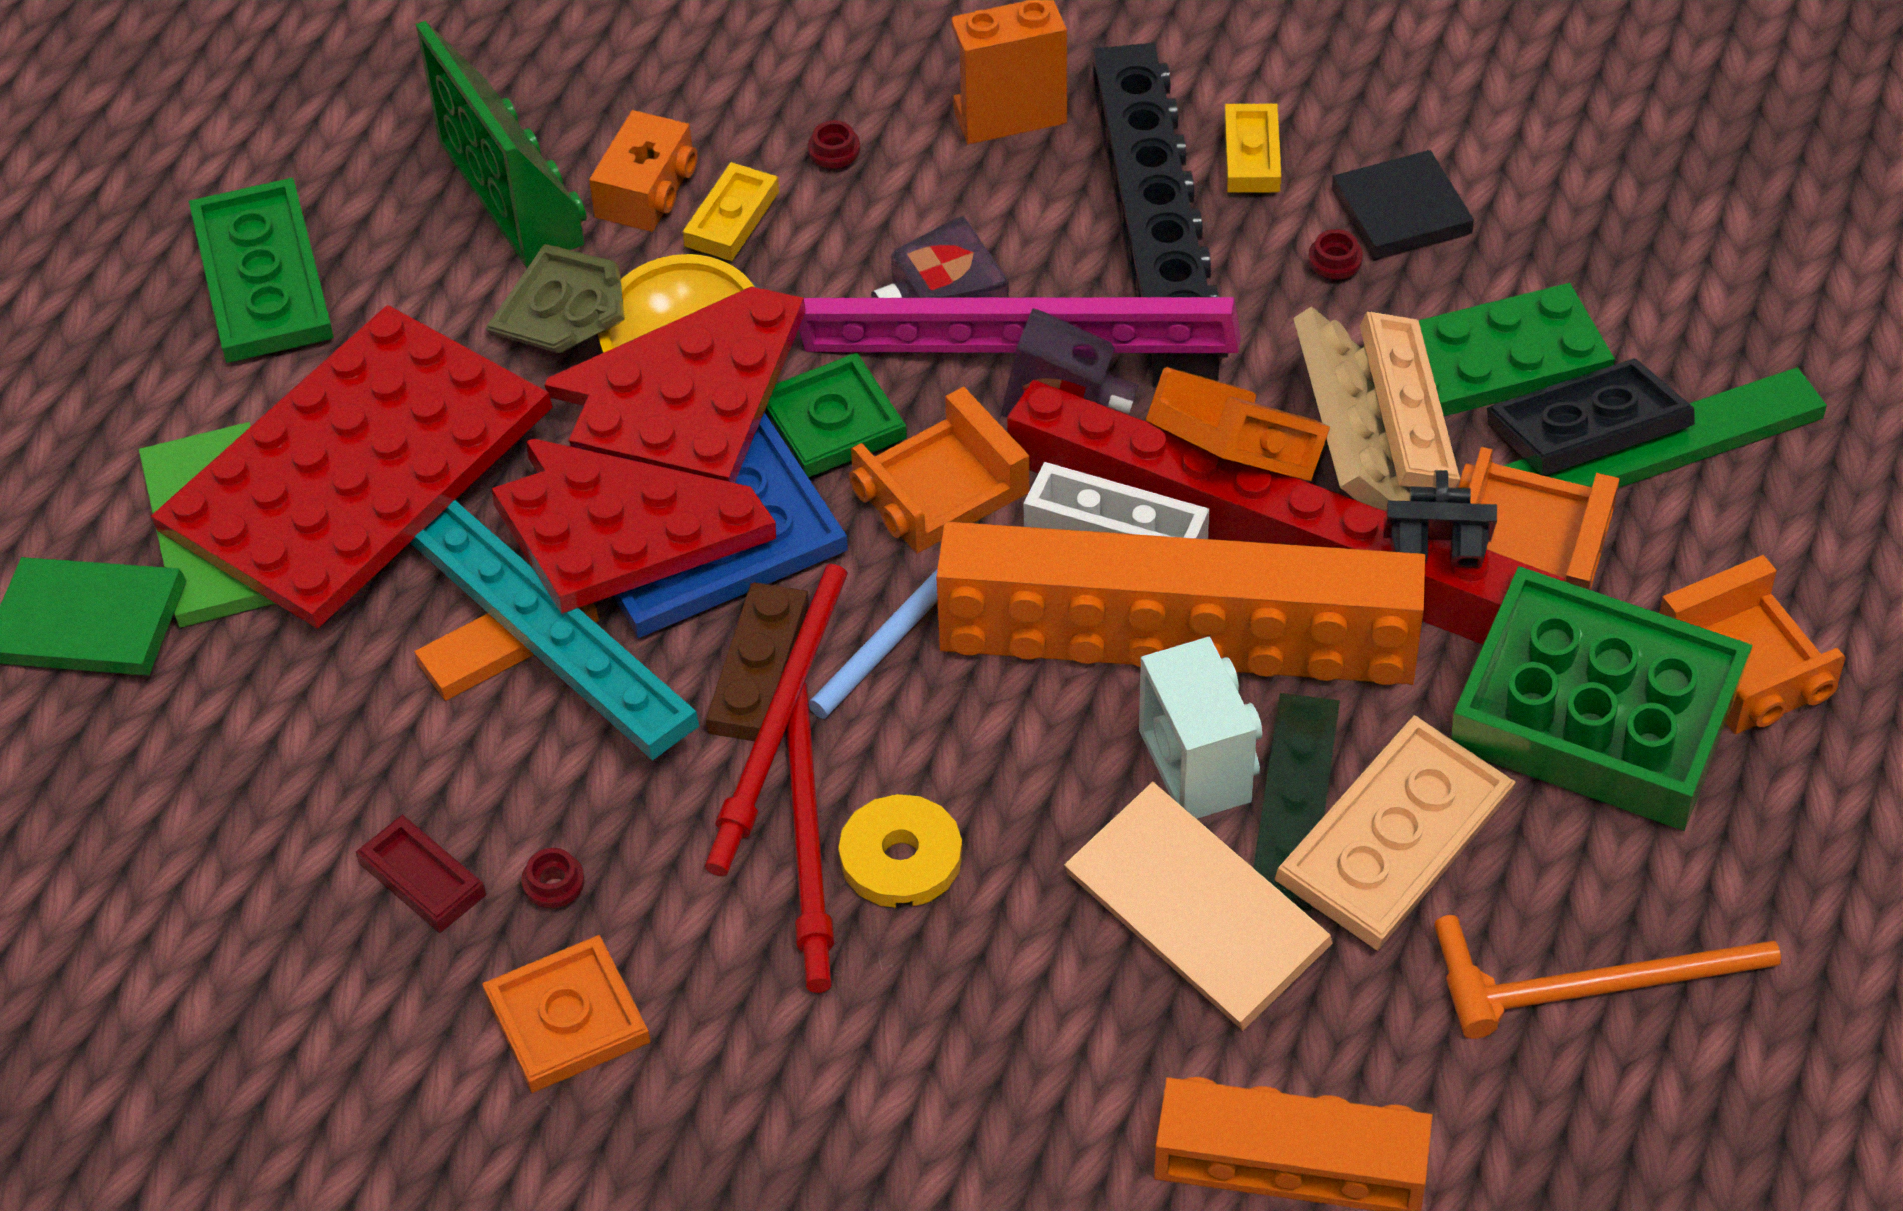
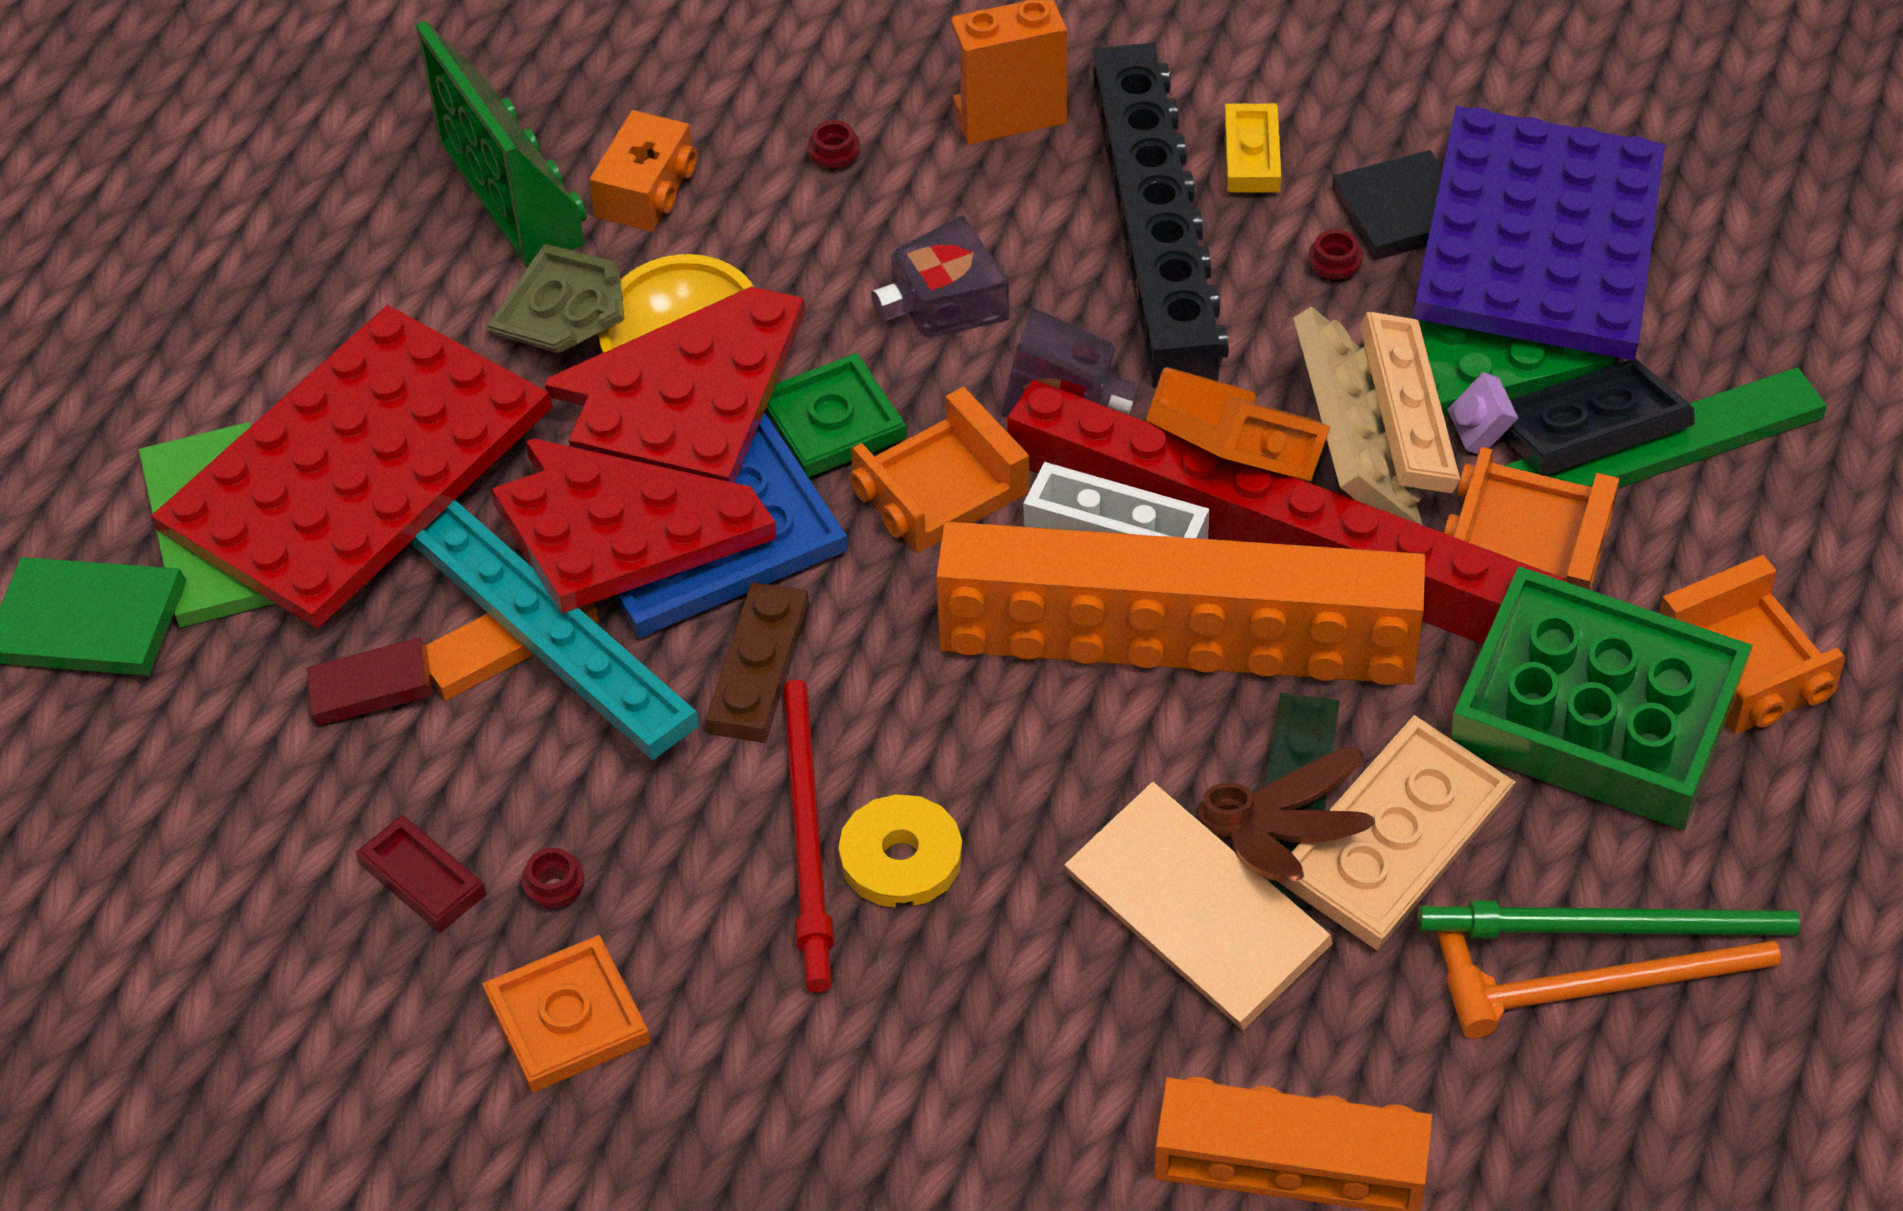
(260, 270): green plate -> none
(369, 681): none -> dark red tile
(731, 211): yellow plate -> none
(739, 811): red bar -> none
(875, 649): light blue bar -> none
(998, 323): dark pink plate -> none
(1199, 727): light aqua brick -> none
(1268, 815): none -> copper plant
(1441, 515): black hips -> none
(1482, 413): none -> lavender plate
(1486, 919): none -> green bar
(1542, 233): none -> dark purple plate

